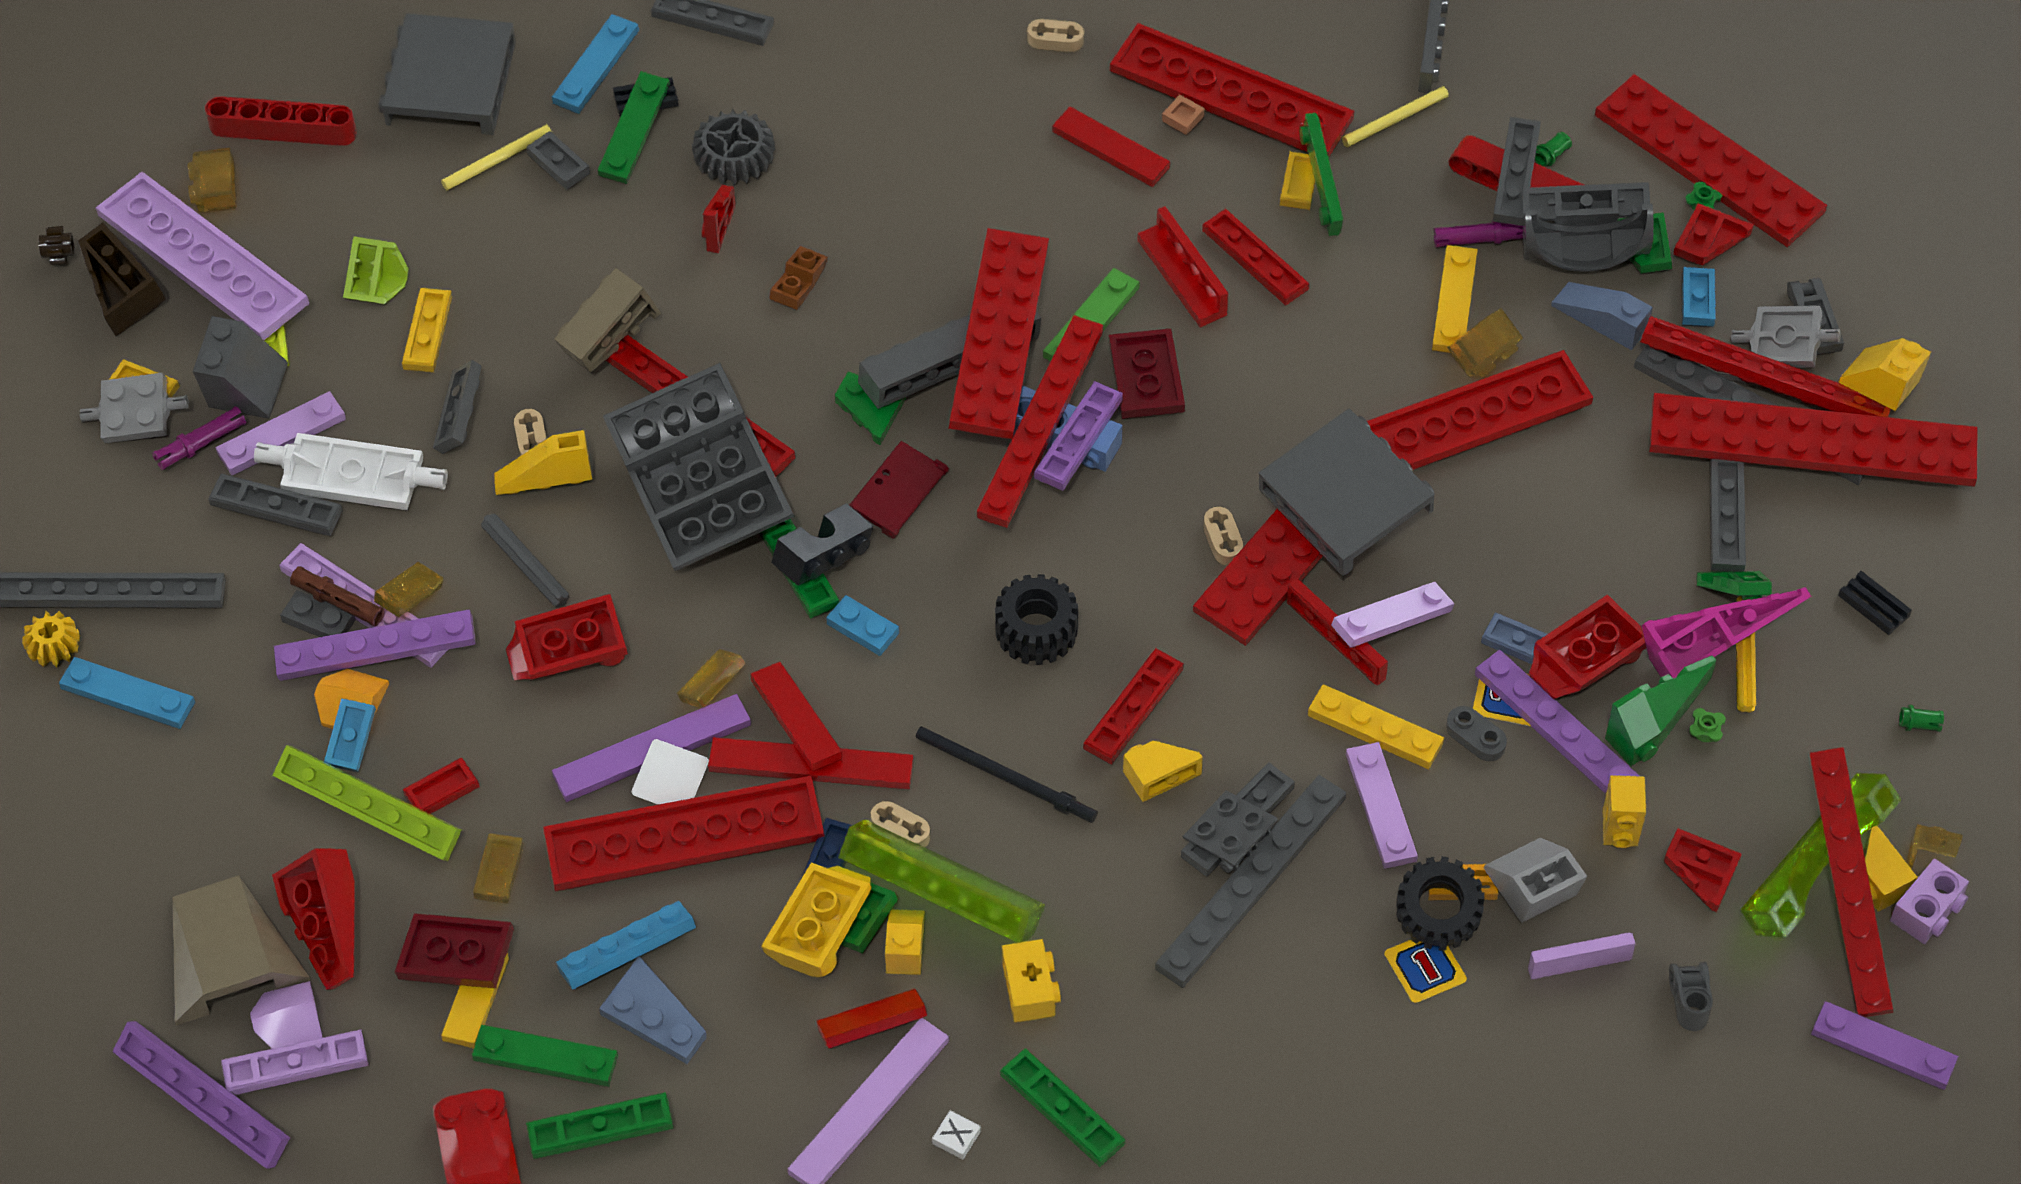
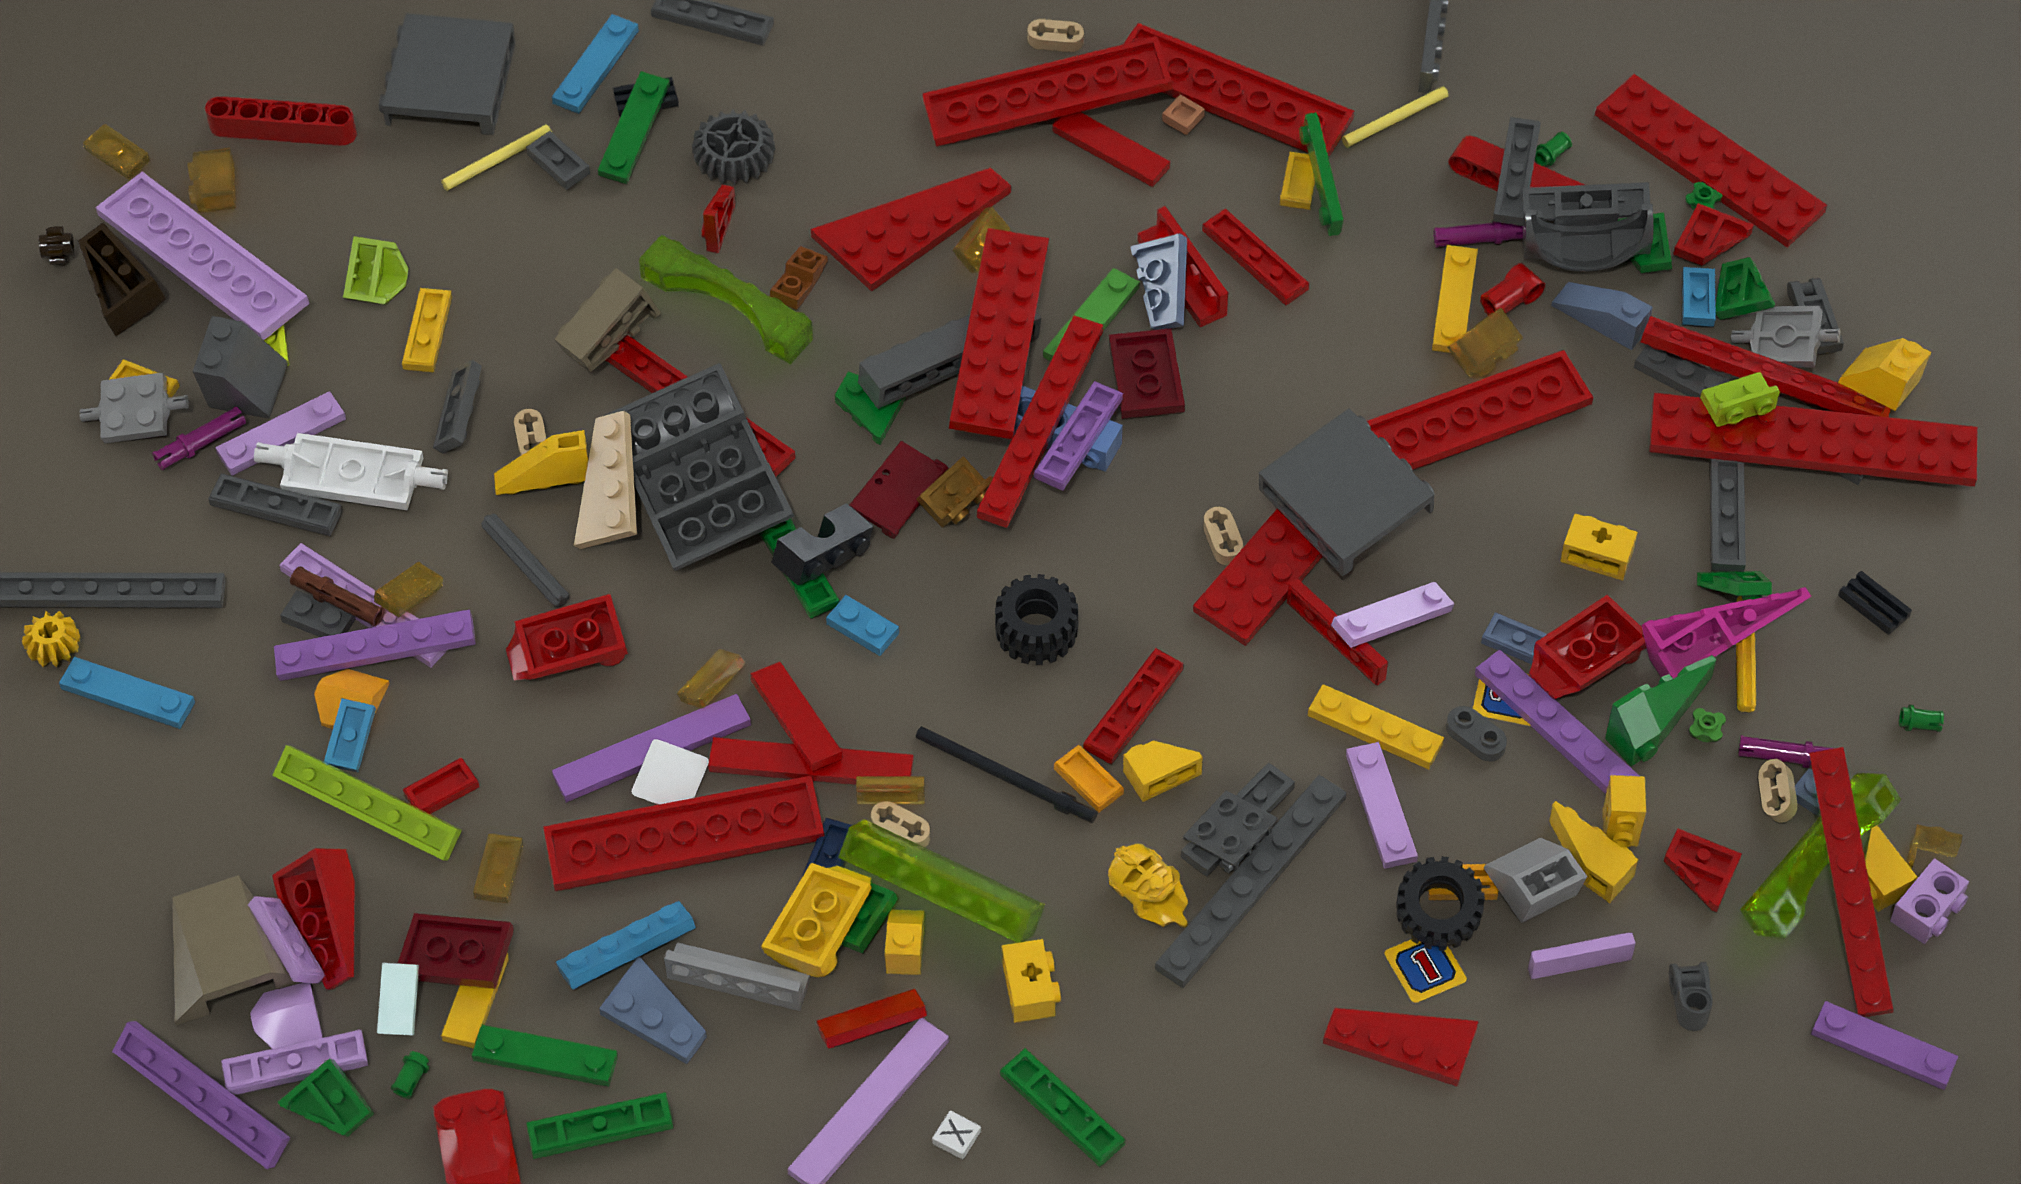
(116, 151): none -> clear yellow plate
(286, 940): none -> lavender tile
(328, 1100): none -> green wing
(398, 999): none -> light aqua tile
(414, 1066): none -> green pin
(608, 489): none -> tan wing
(676, 269): none -> clear neon green arch
(737, 976): none -> light grey fence
(890, 788): none -> clear yellow tile
(897, 233): none -> red wing
(953, 491): none -> pearl gold bracket
(971, 245): none -> clear yellow plate
(1047, 91): none -> red plate
(1088, 778): none -> light orange tile
(1148, 885): none -> yellow helmet
(1163, 276): none -> sand blue wing
(1410, 1042): none -> red wing
(1517, 287): none -> red piece
(1599, 546): none -> yellow brick
(1601, 859): none -> yellow slope
(1740, 399): none -> lime bracket
(1741, 290): none -> green wing
(1771, 792): none -> tan beam
(1779, 750): none -> magenta pin
(1806, 792): none -> sand blue plate

